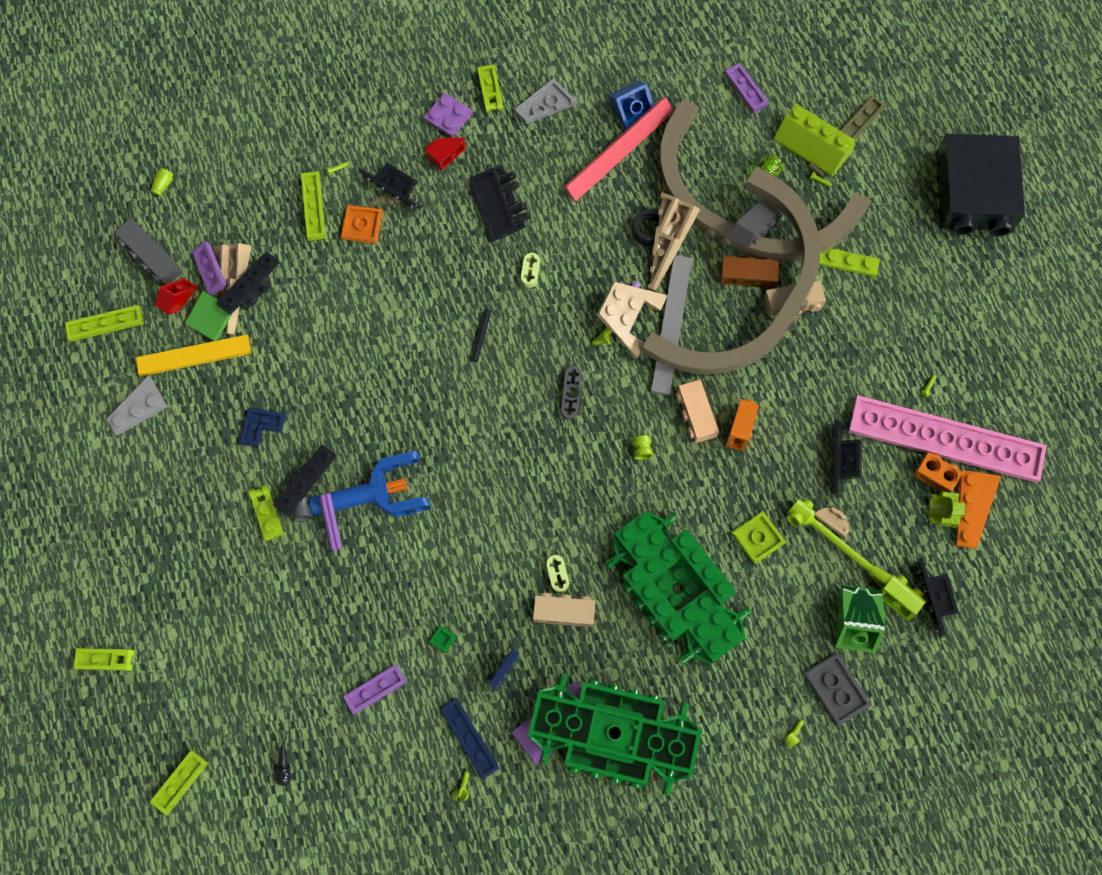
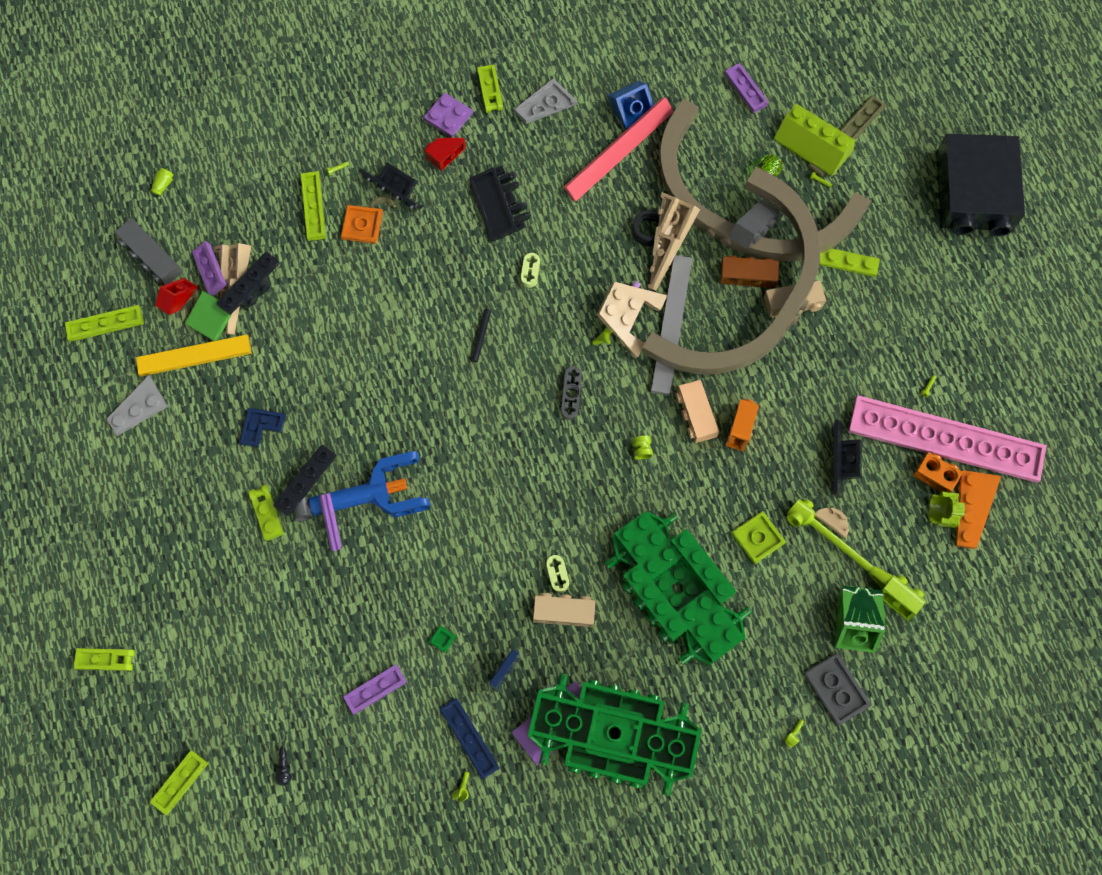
(939, 595): black bracket -> none

